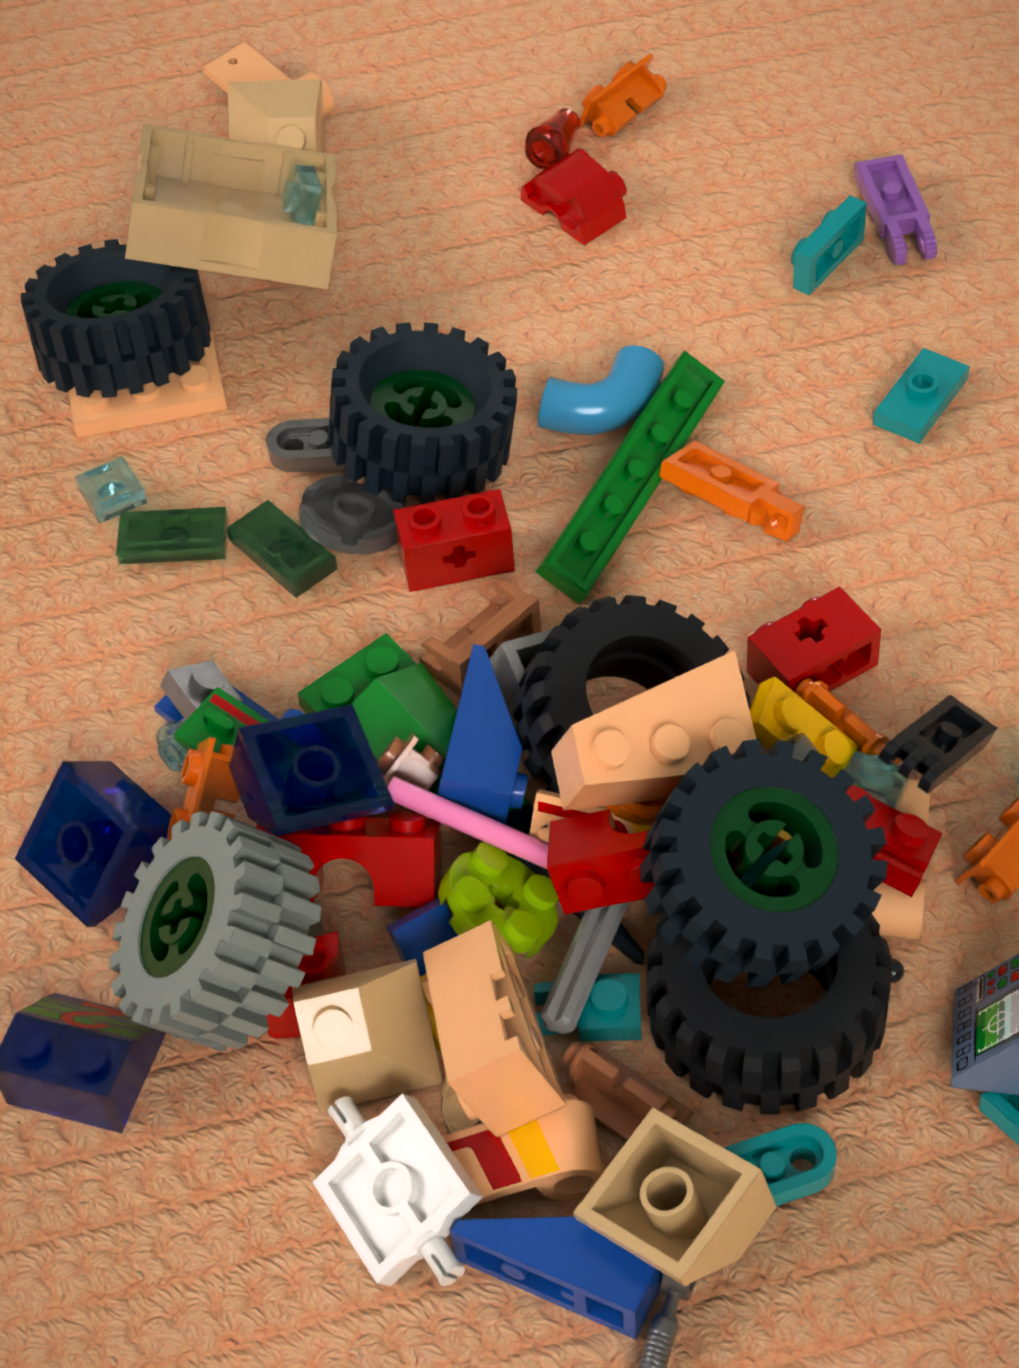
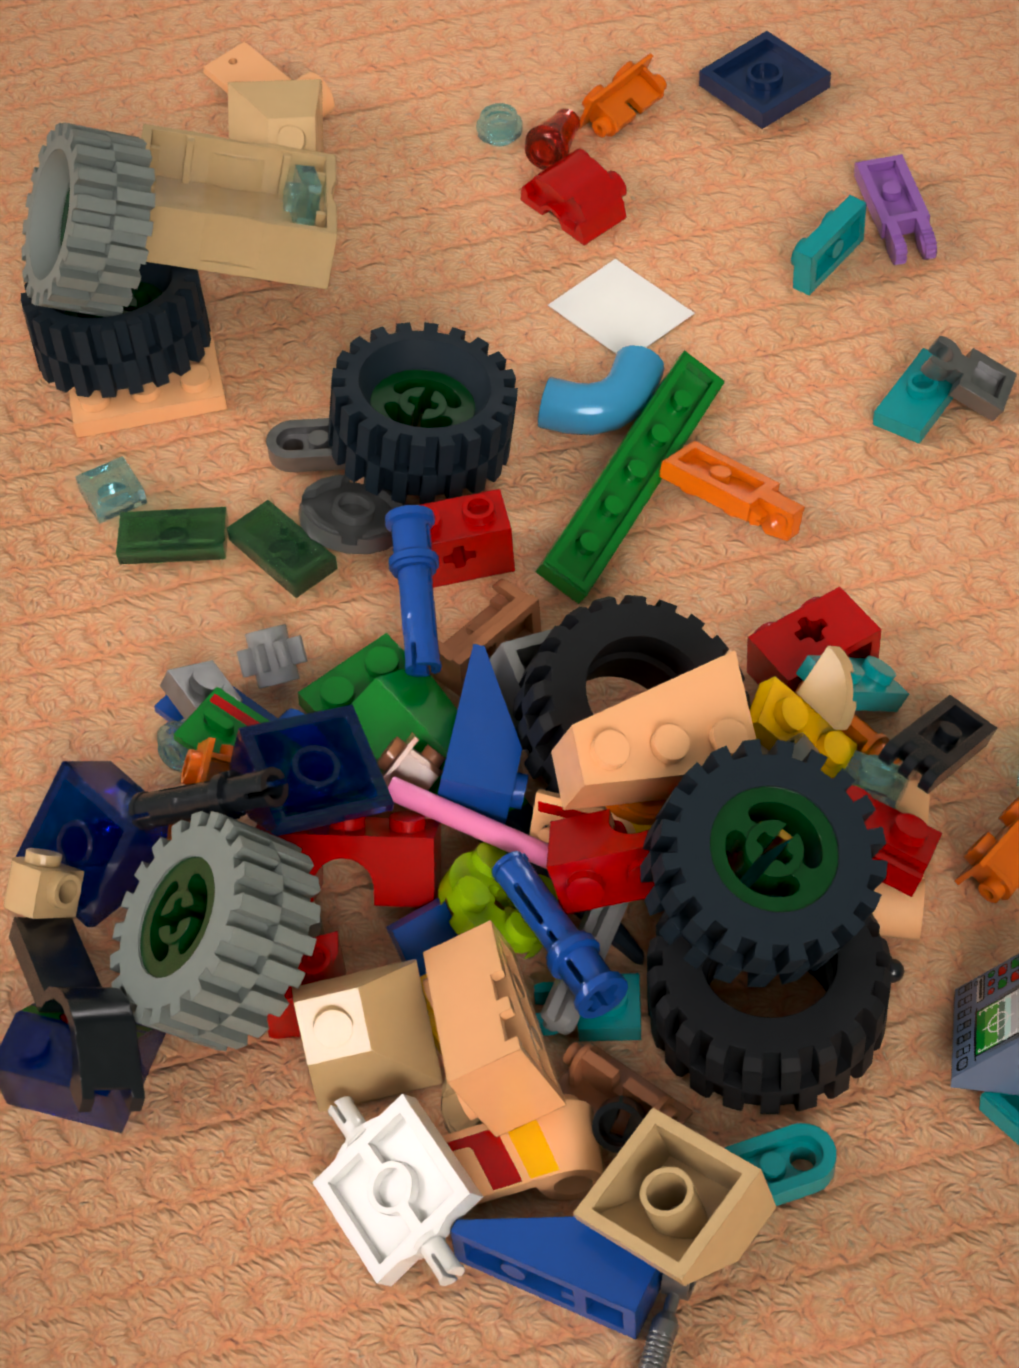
(43, 886): none -> tan plate
(88, 220): none -> light grey wheel
(98, 1016): none -> black piece
(225, 793): none -> black pin
(272, 656): none -> light grey gear
(414, 566): none -> blue pin
(499, 124): none -> clear light blue plate
(570, 952): none -> blue pin
(607, 1116): none -> black hinge
(620, 308): none -> white sticker
(764, 79): none -> dark blue plate
(830, 688): none -> tan tile
(872, 683): none -> teal plate
(975, 377): none -> flat silver plate

